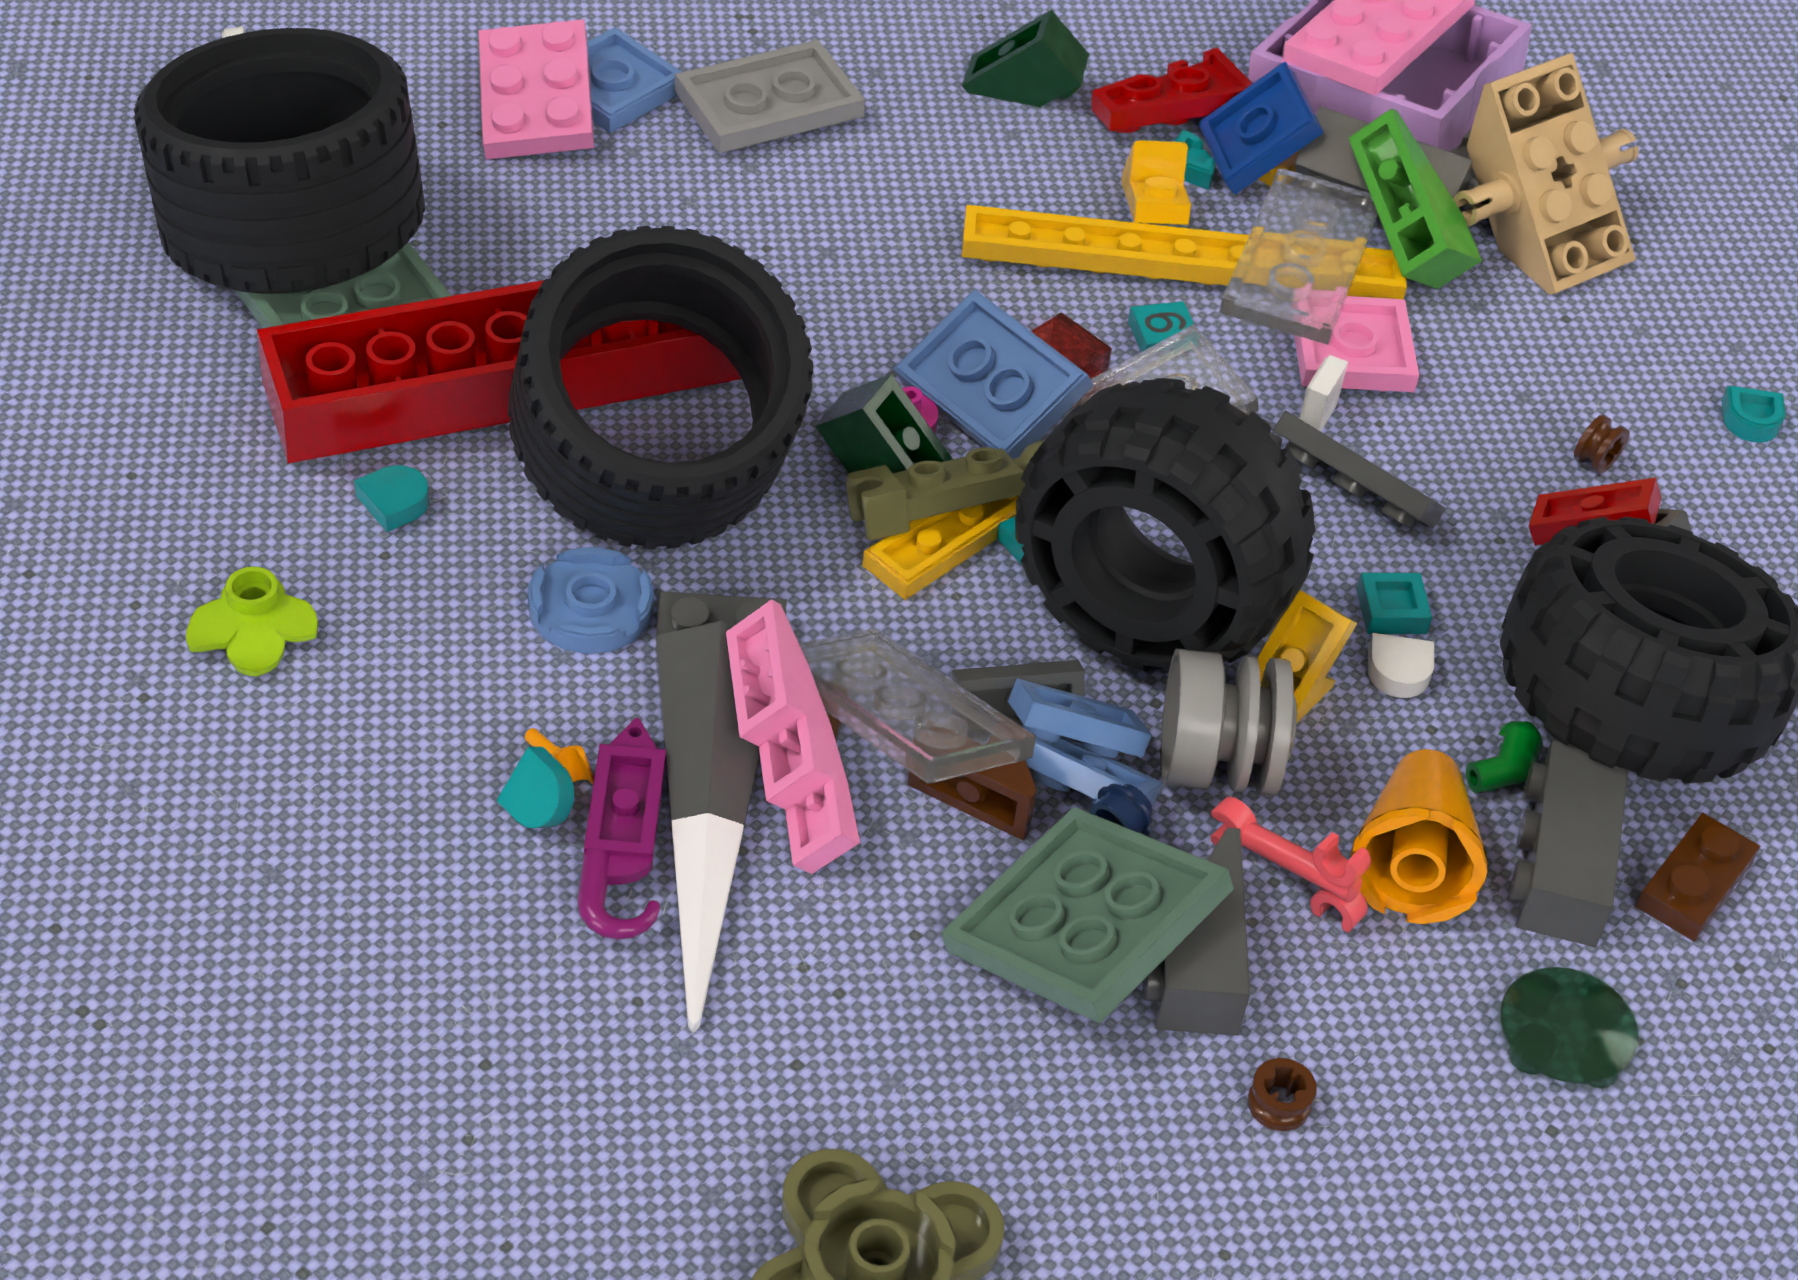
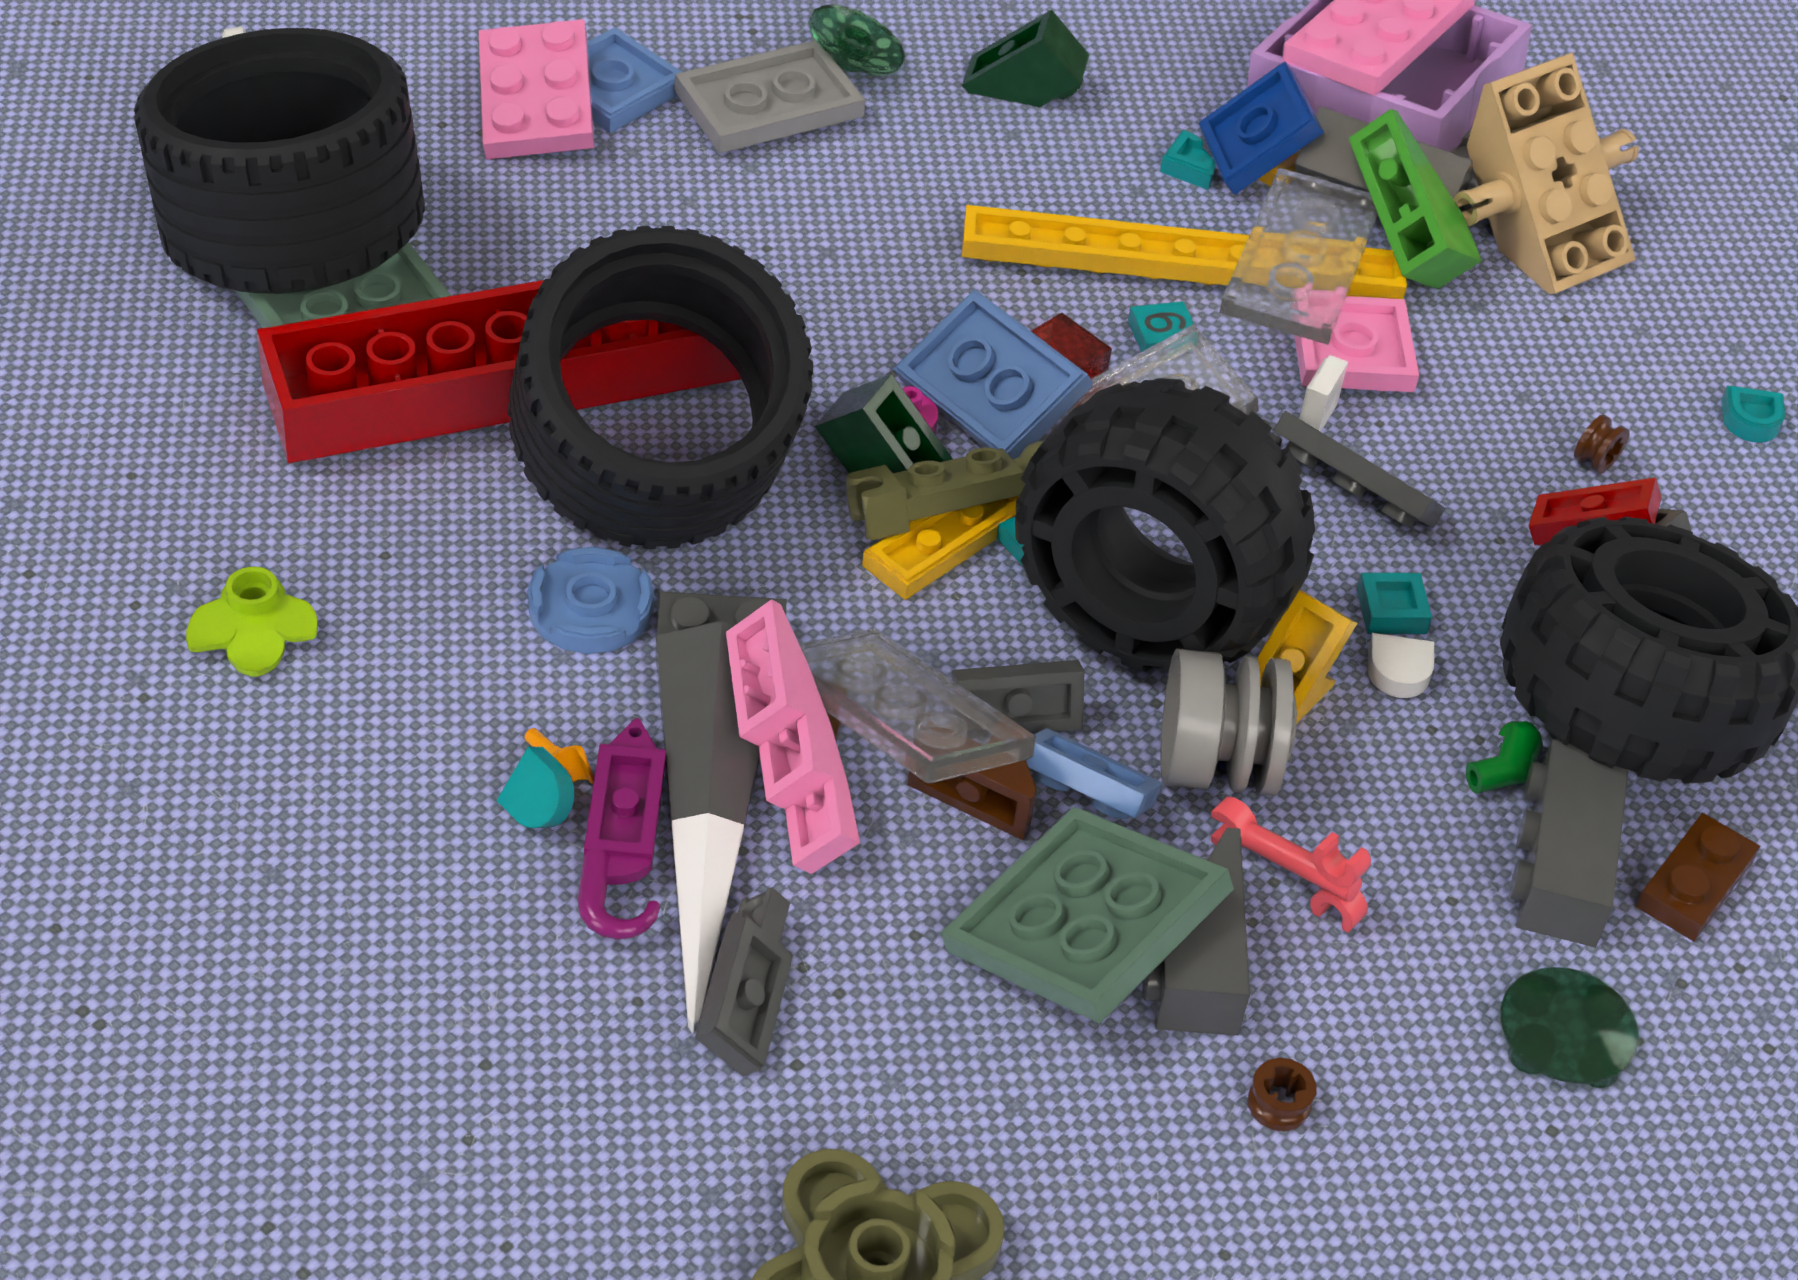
(393, 495): teal tile -> none
(747, 984): none -> dark grey hinge
(856, 40): none -> clear green dish
(1097, 724): medium blue plate -> none
(1125, 807): dark blue plate -> none
(1156, 182): yellow slope -> none
(1170, 98): red wing -> none
(1423, 842): light orange cone -> none

